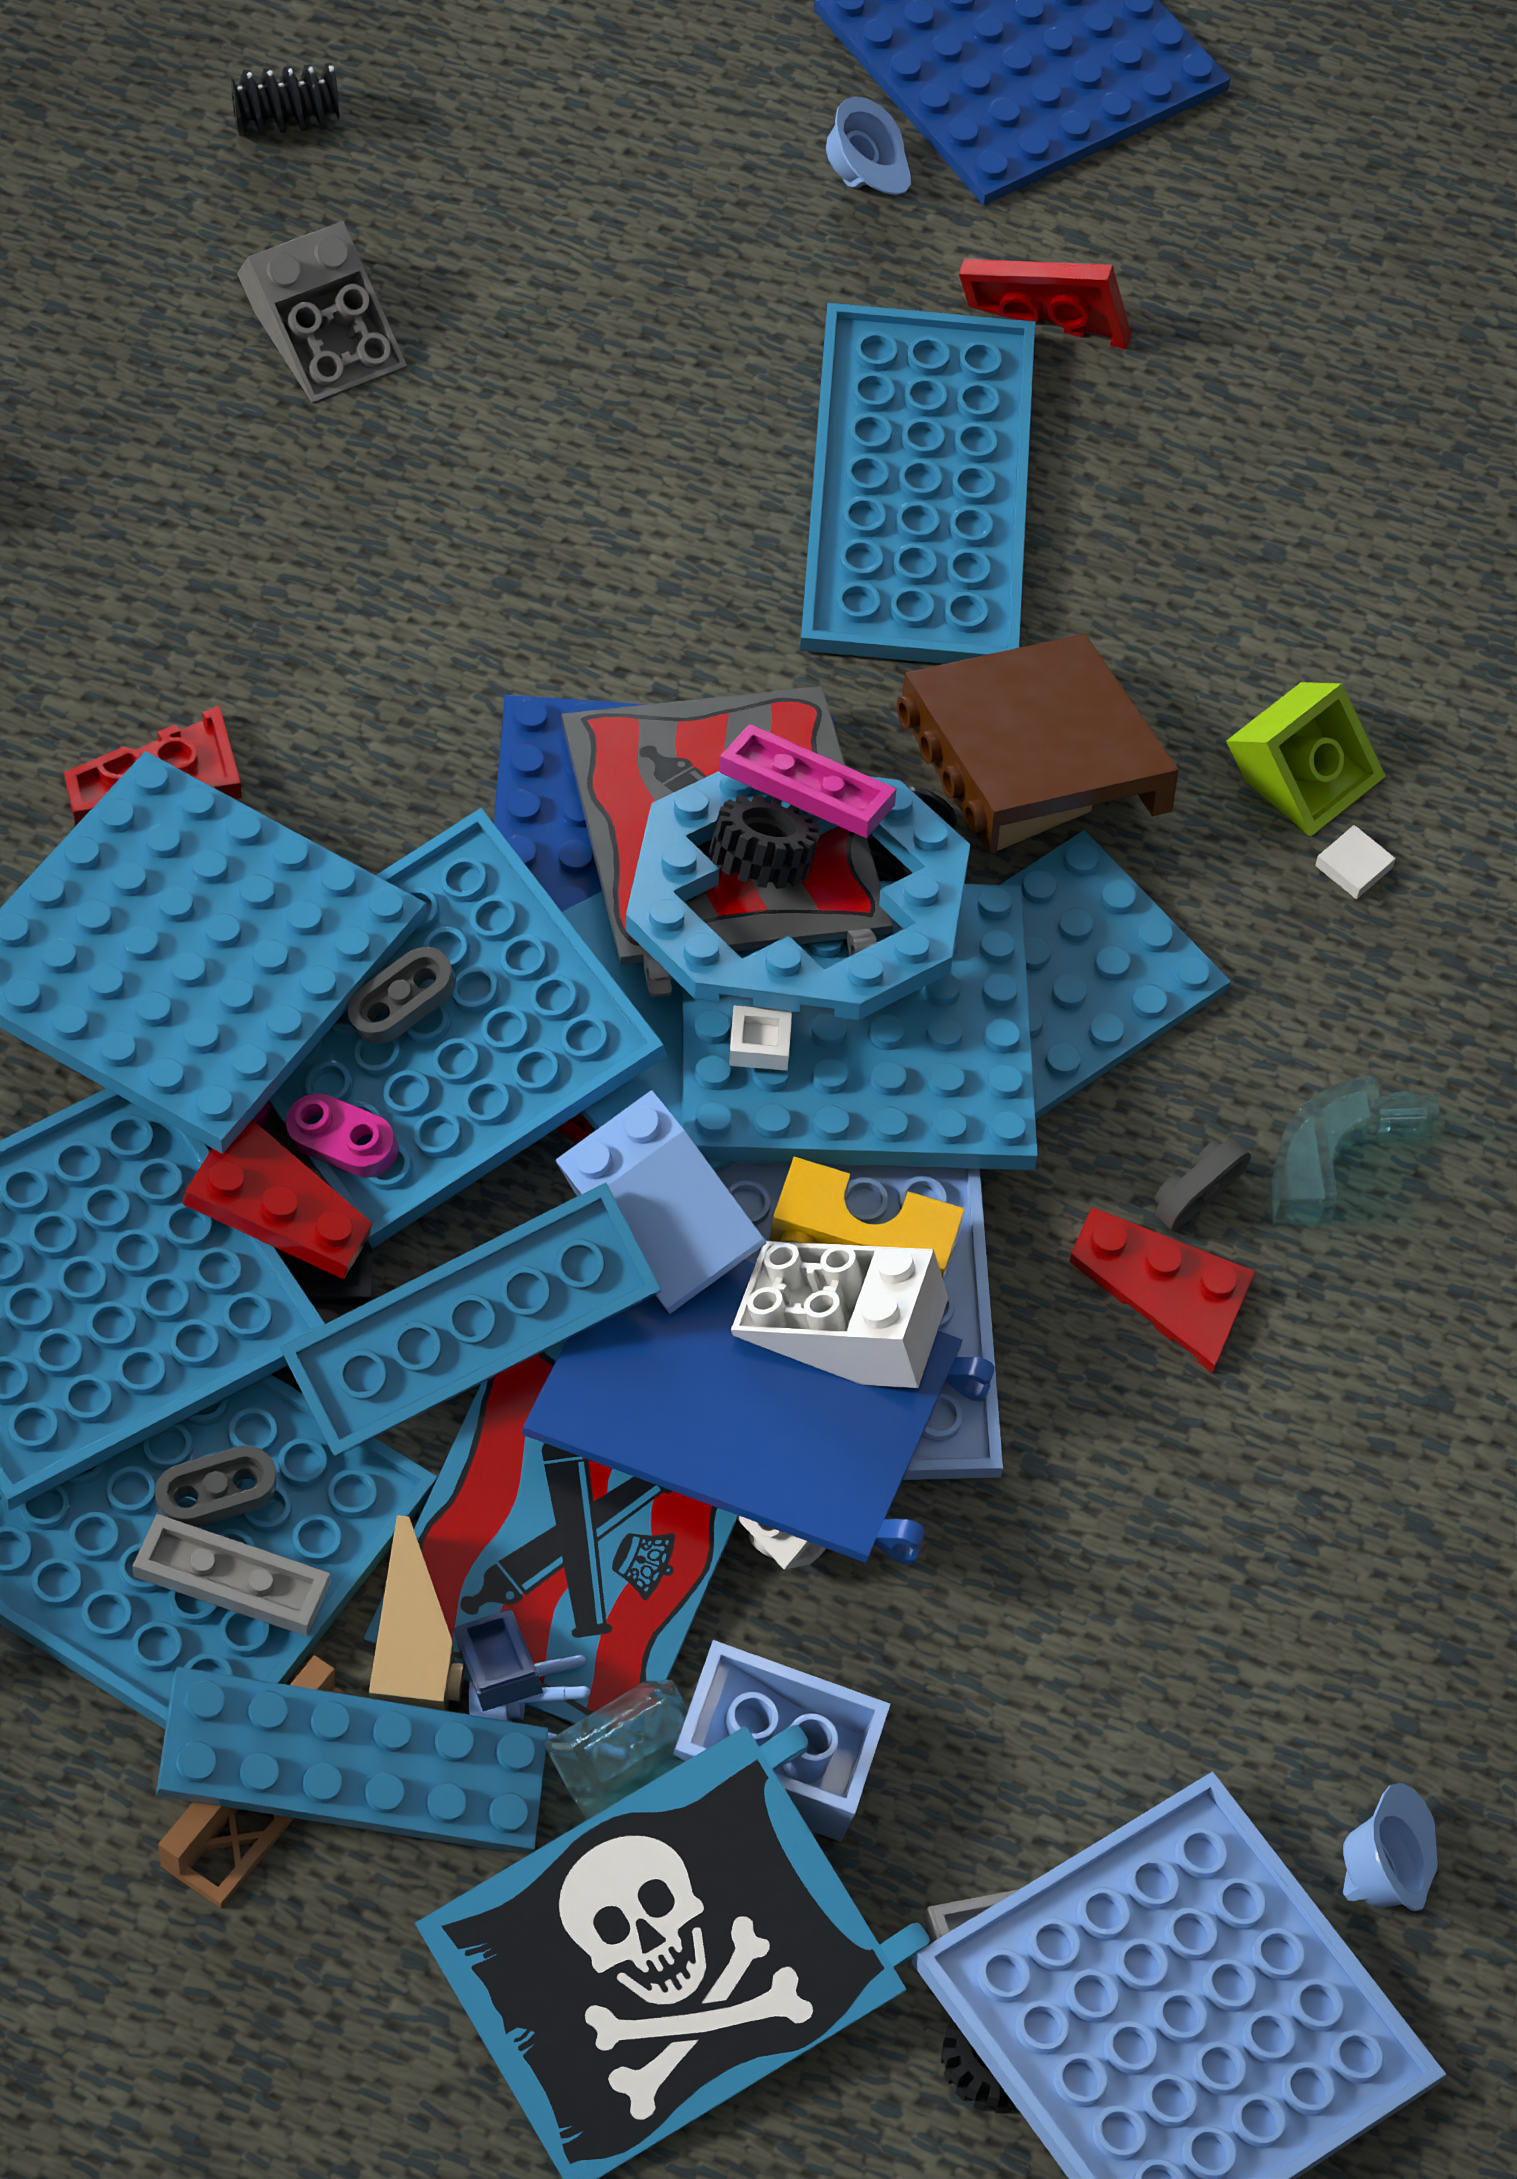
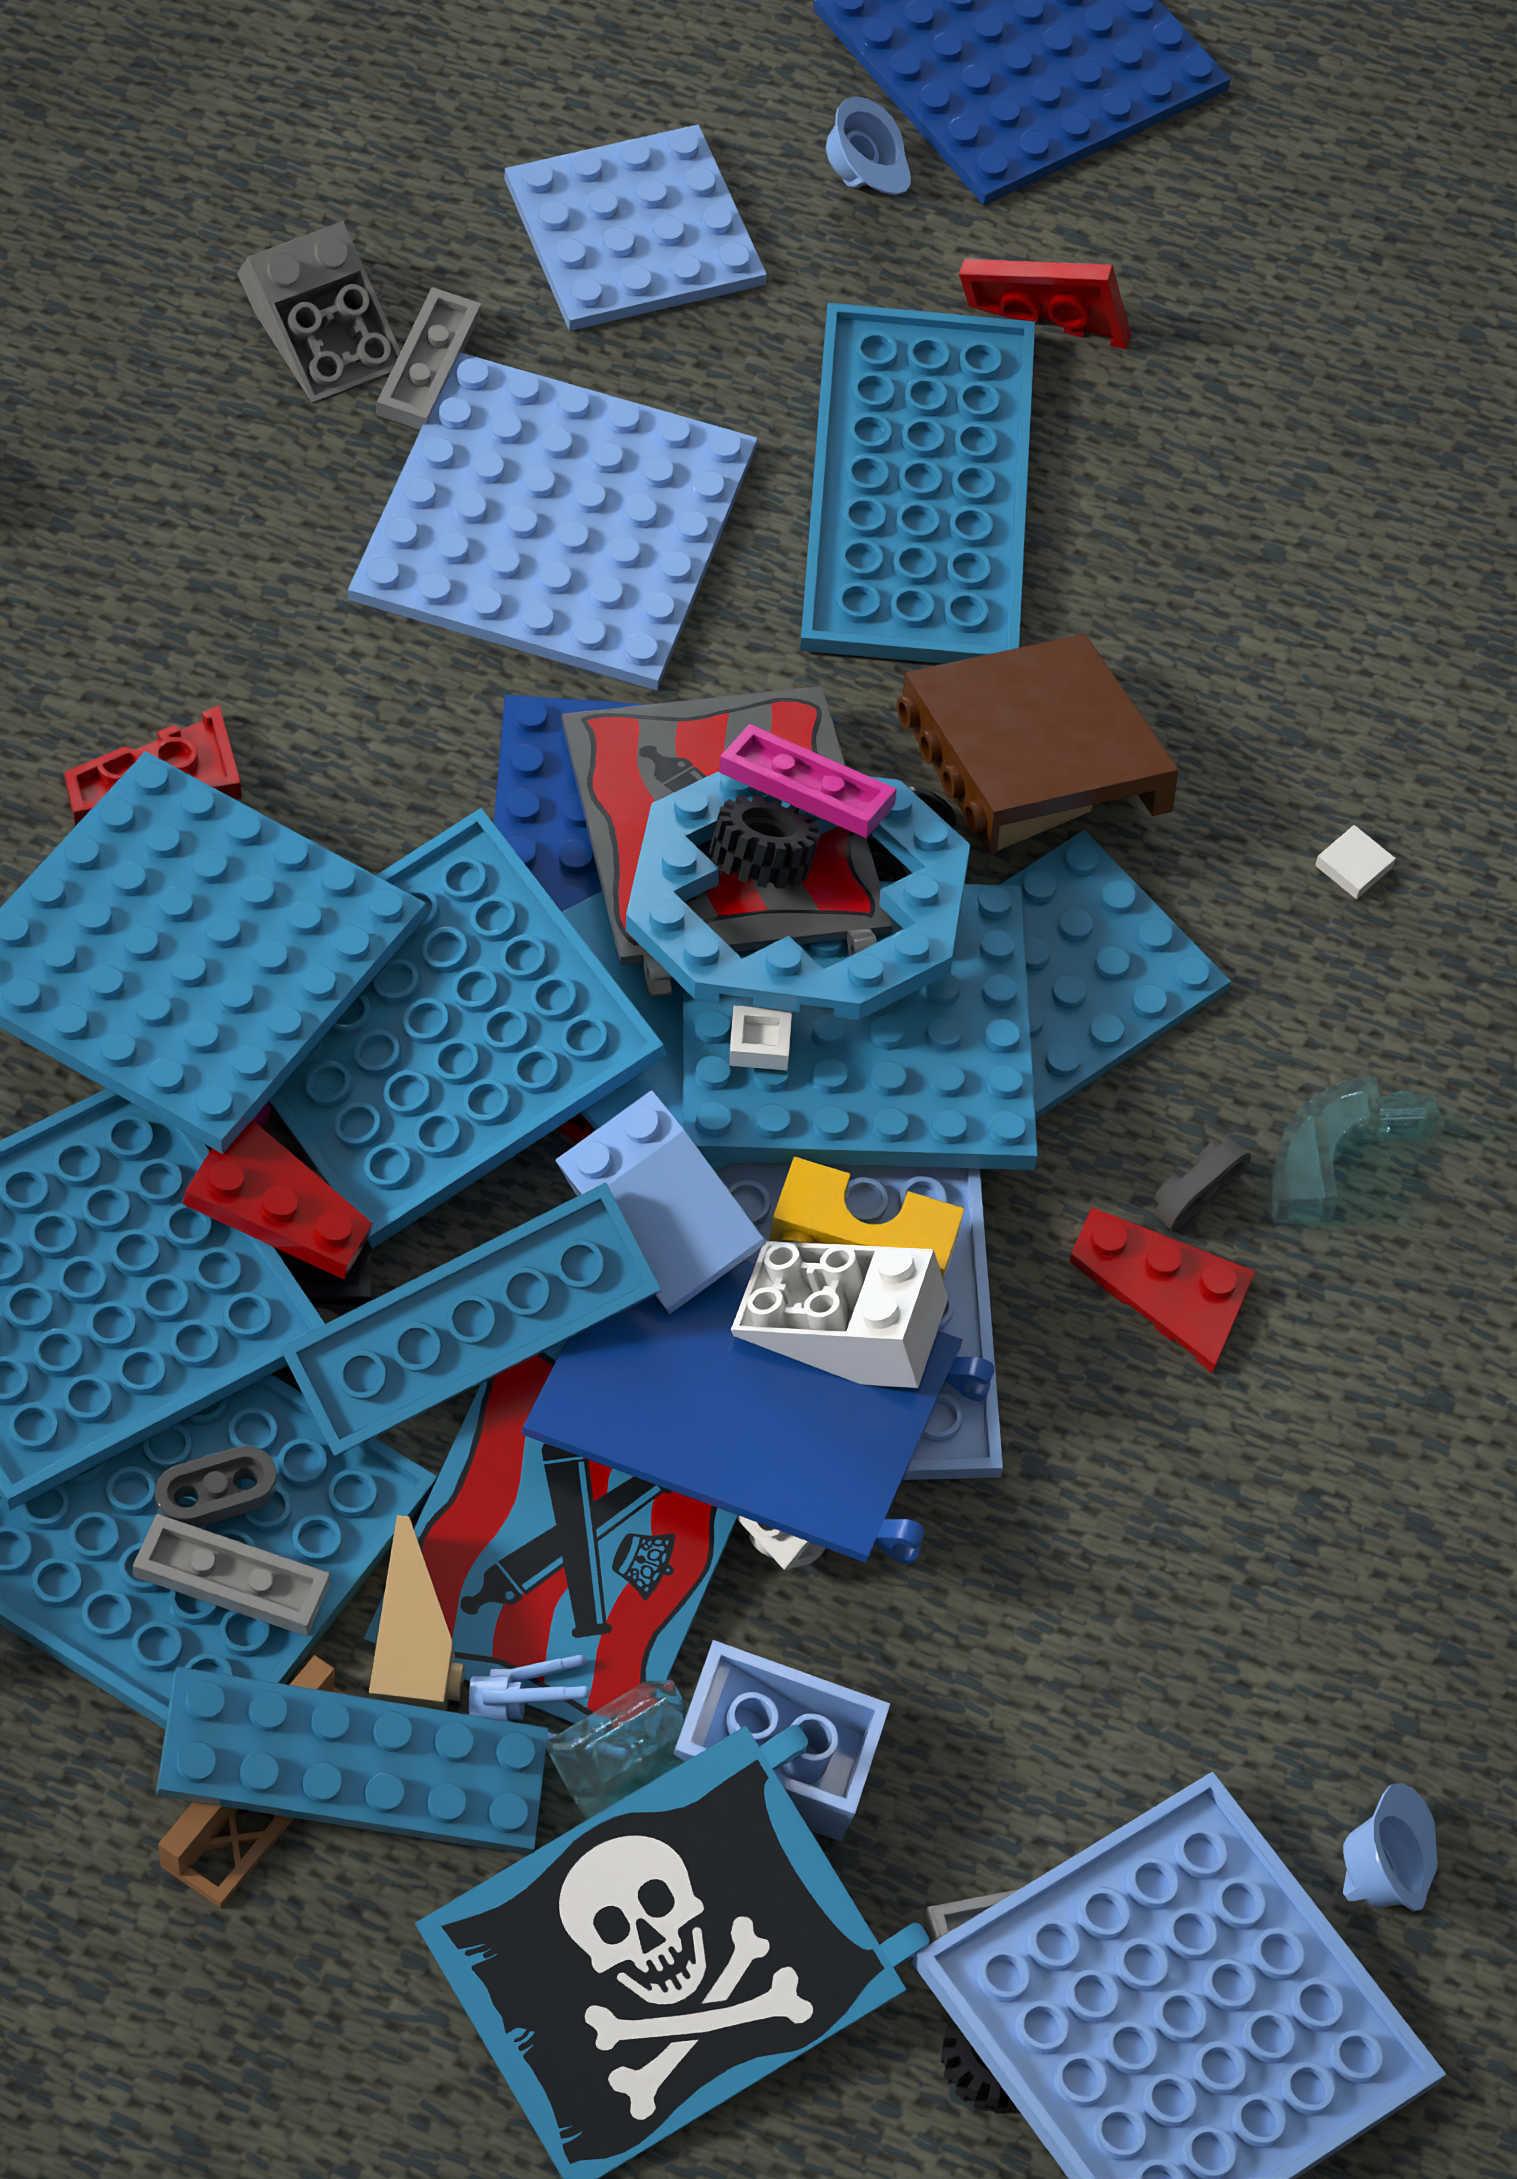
(285, 98): black piece -> none
(337, 1133): dark pink plate -> none
(398, 994): dark grey plate -> none
(428, 358): none -> light grey plate
(497, 1660): dark blue tile -> none
(554, 520): none -> light blue plate
(634, 227): none -> light blue plate
(1308, 754): lime slope -> none

